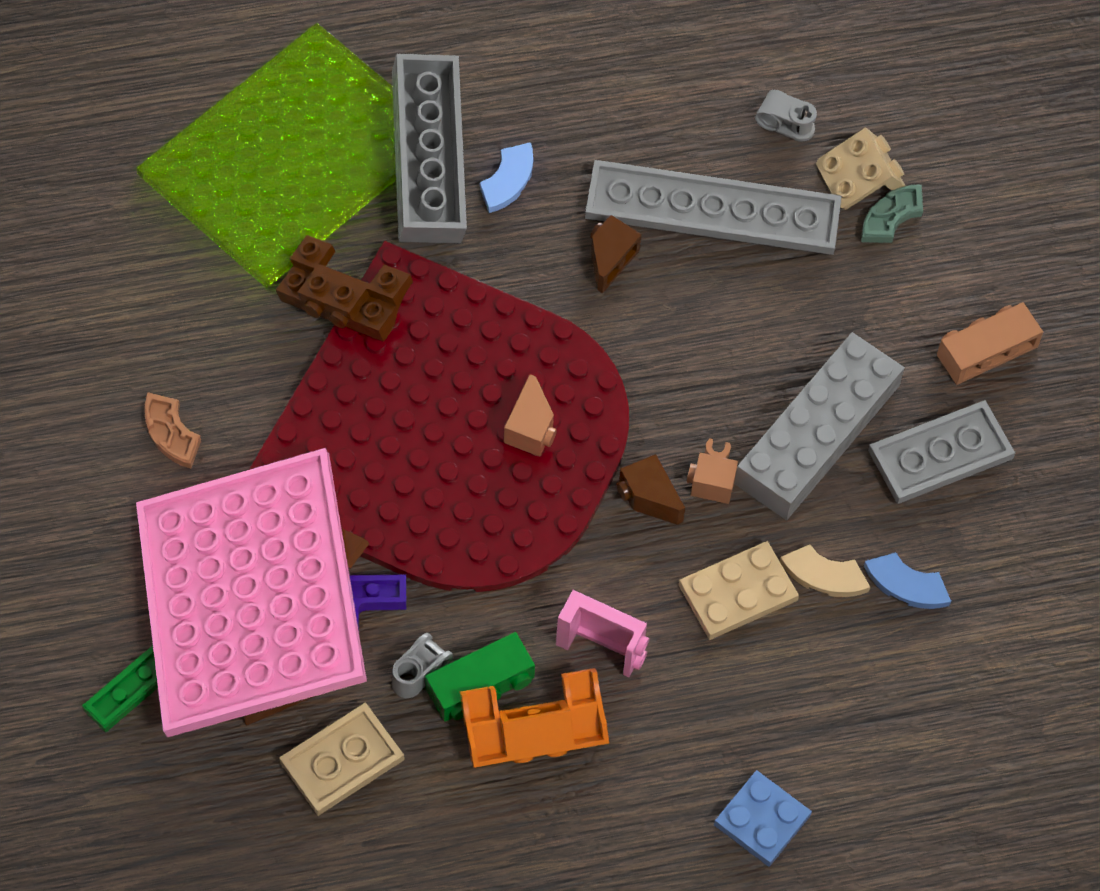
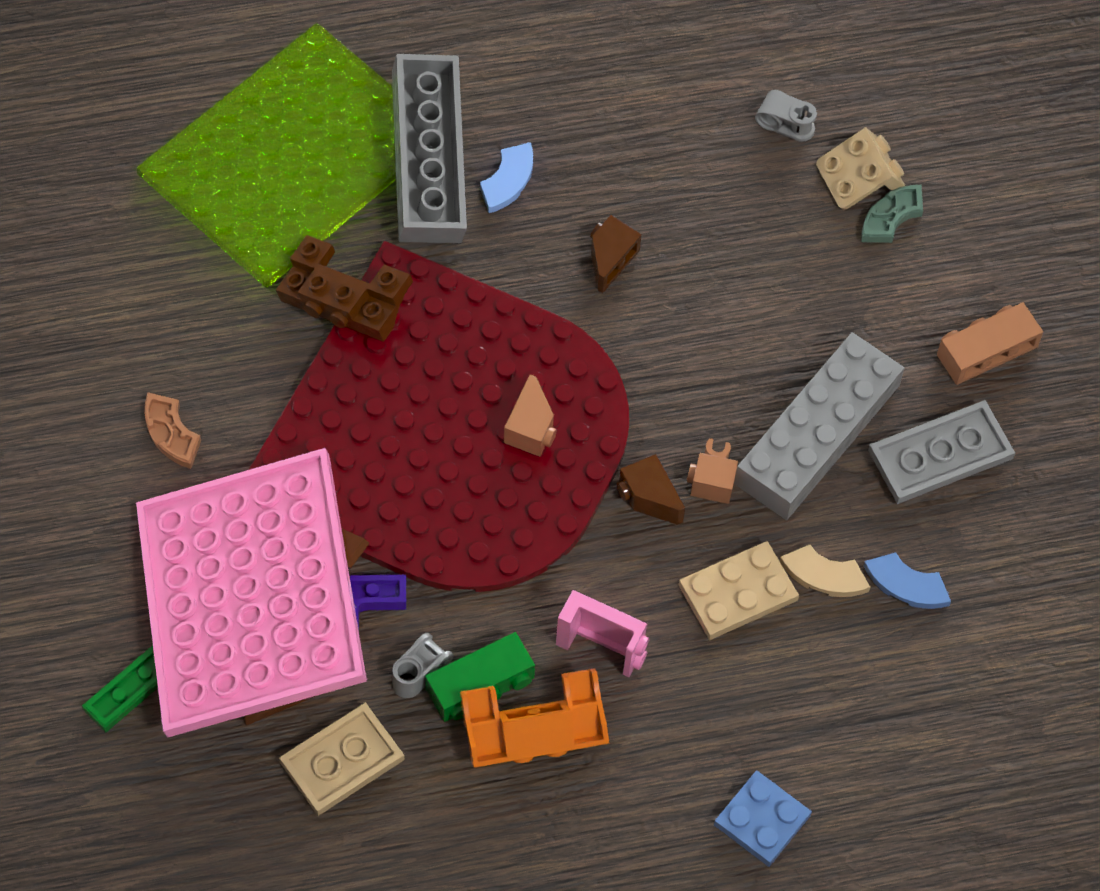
(714, 207): light grey plate -> none

